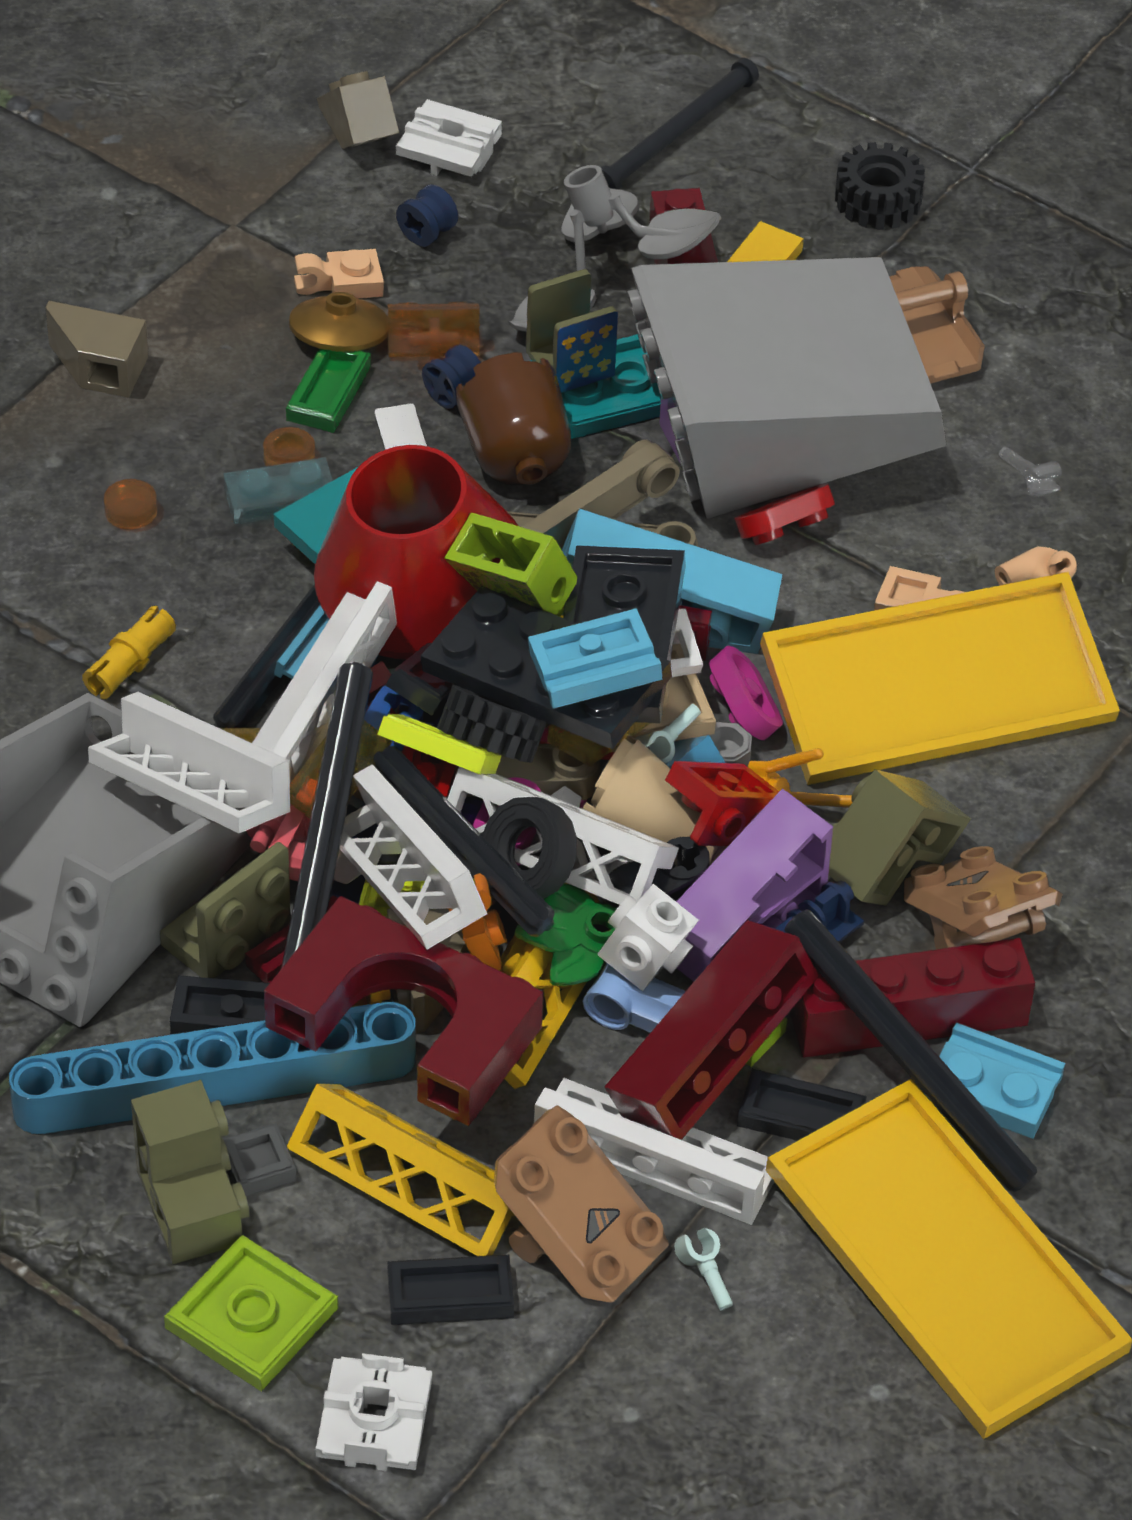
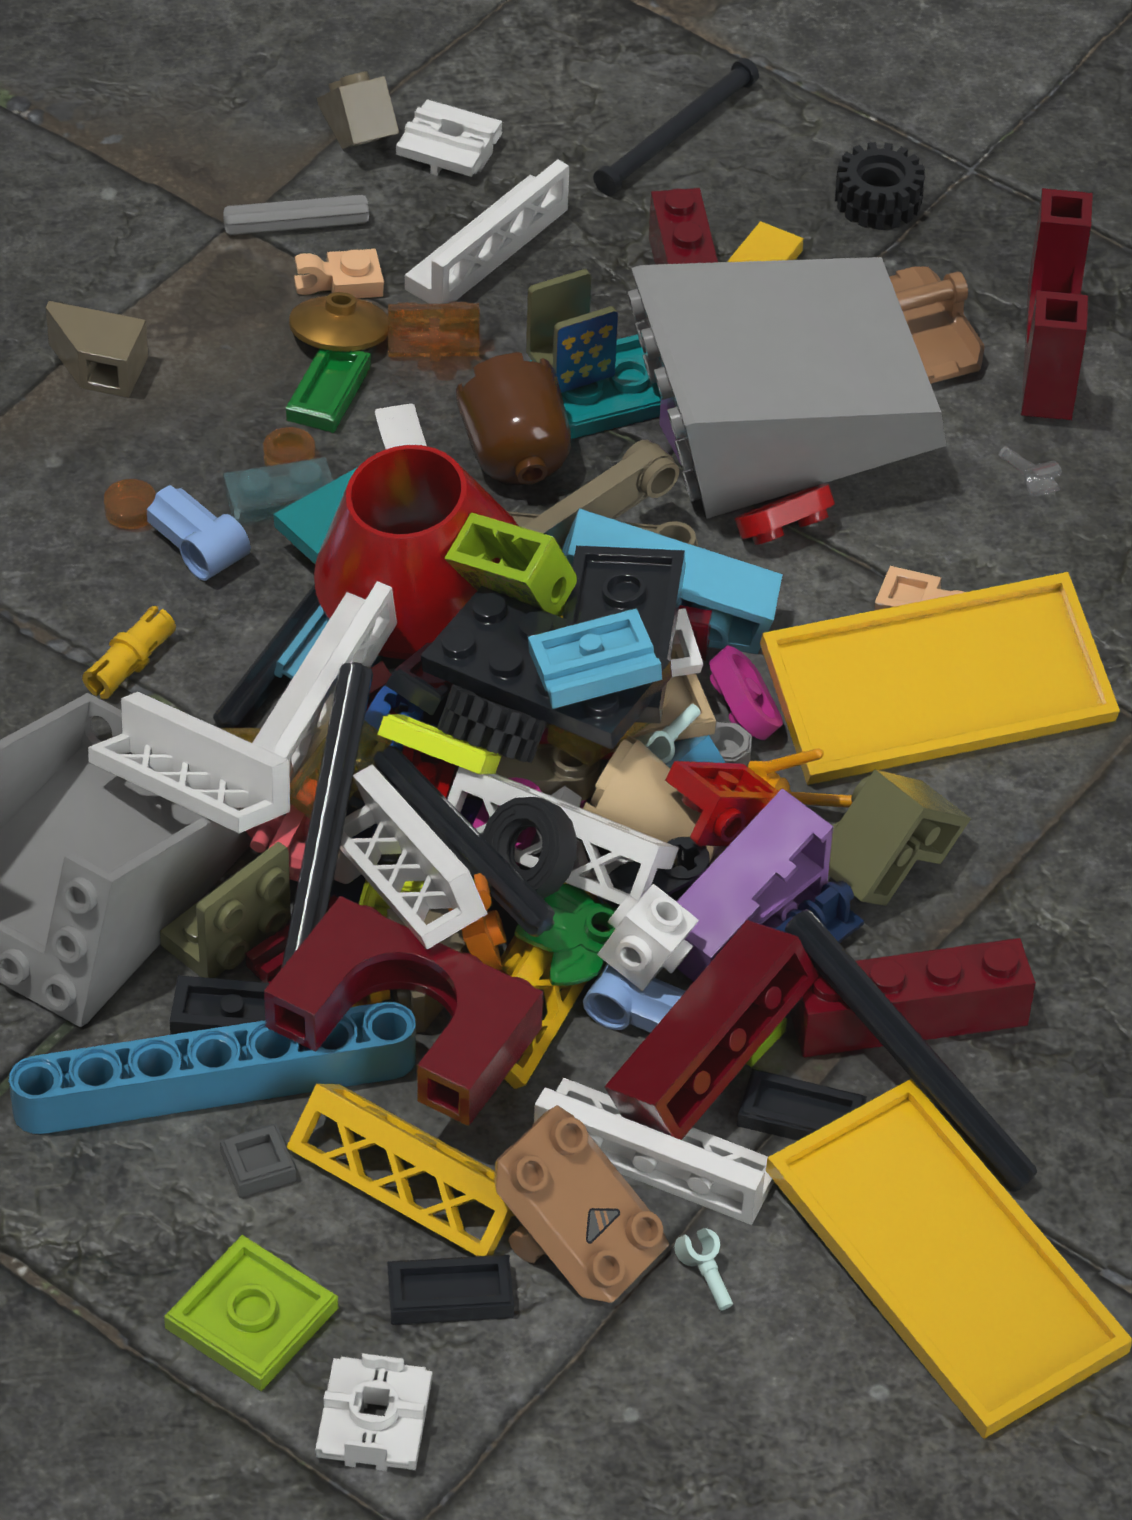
(185, 1170): olive brick -> none
(203, 539): none -> light blue piece
(296, 214): none -> light grey axle
(427, 215): dark blue wheel -> none
(444, 375): dark blue wheel -> none
(491, 237): none -> white fence
(601, 208): light grey plant -> none
(979, 899): medium nougat shield -> none
(1004, 1077): medium azure plate -> none
(1035, 564): light nougat arm -> none
(1055, 305): none -> dark red arch

